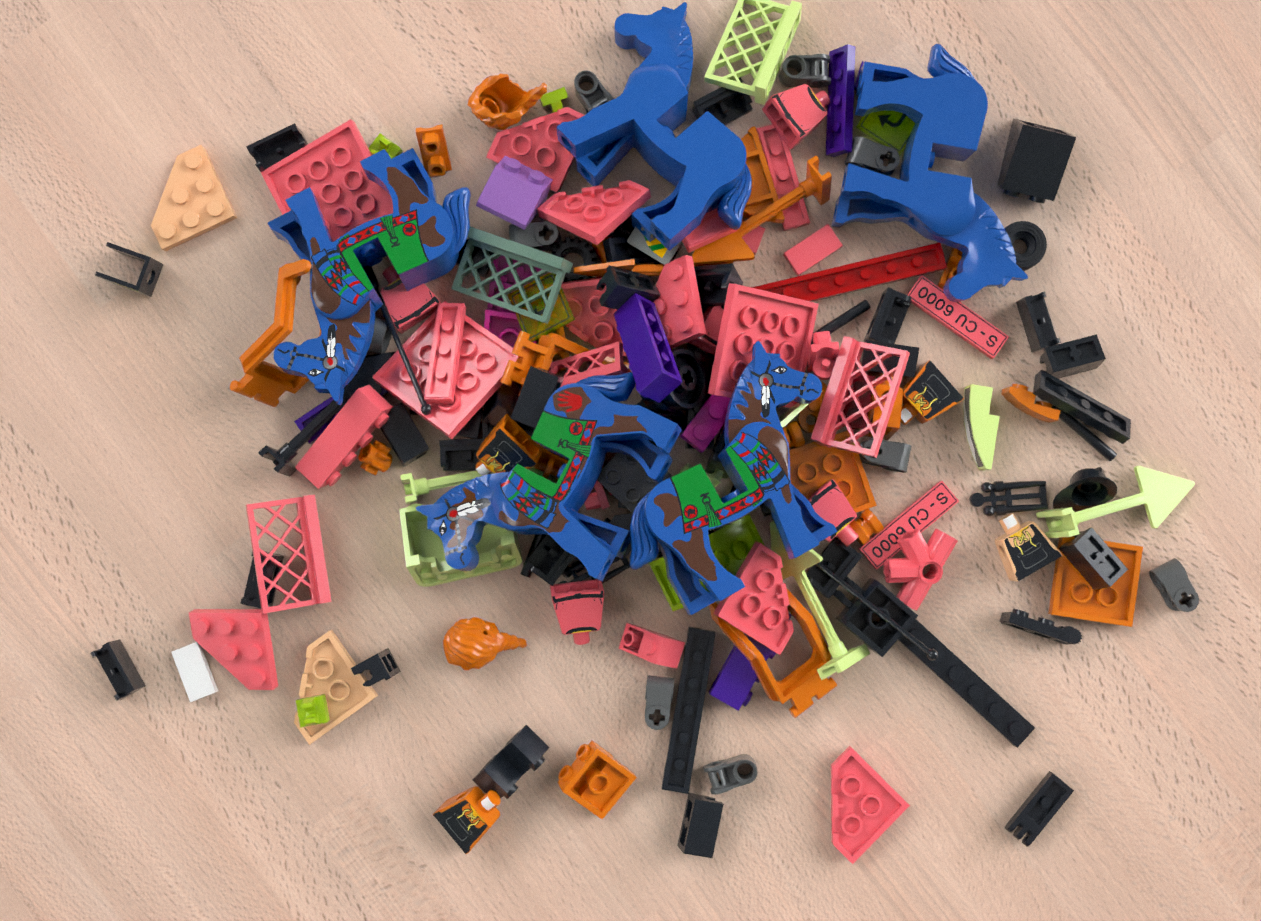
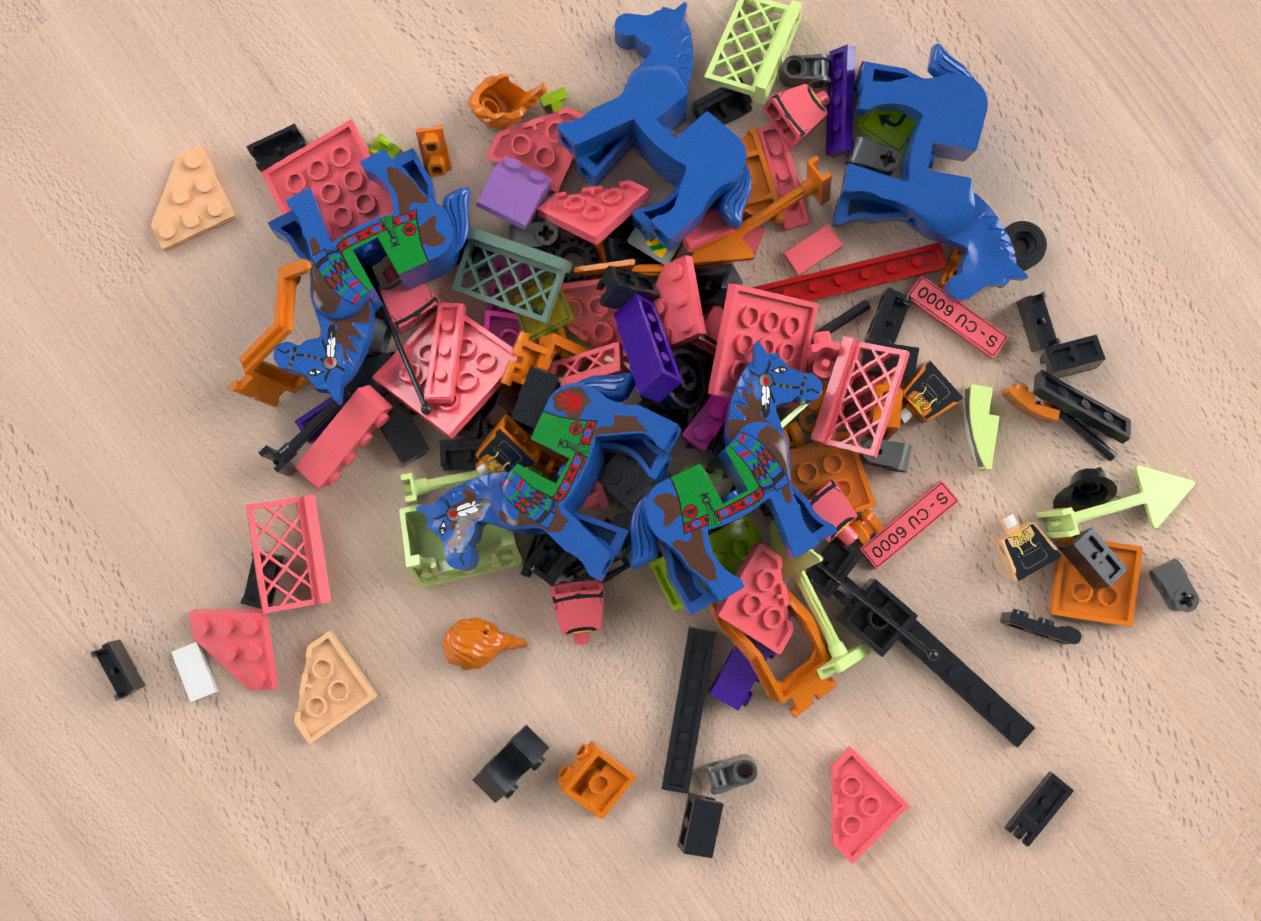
(142, 285): black piece -> none
(312, 710): lime tile -> none
(375, 457): orange gear -> none
(380, 666): black hinge -> none
(469, 816): torso -> none
(596, 96): dark grey piece -> none
(651, 646): coral slope -> none
(658, 696): dark grey piece -> none
(910, 569): coral piece -> none
(998, 486): black piece -> none
(1035, 160): black slope -> none

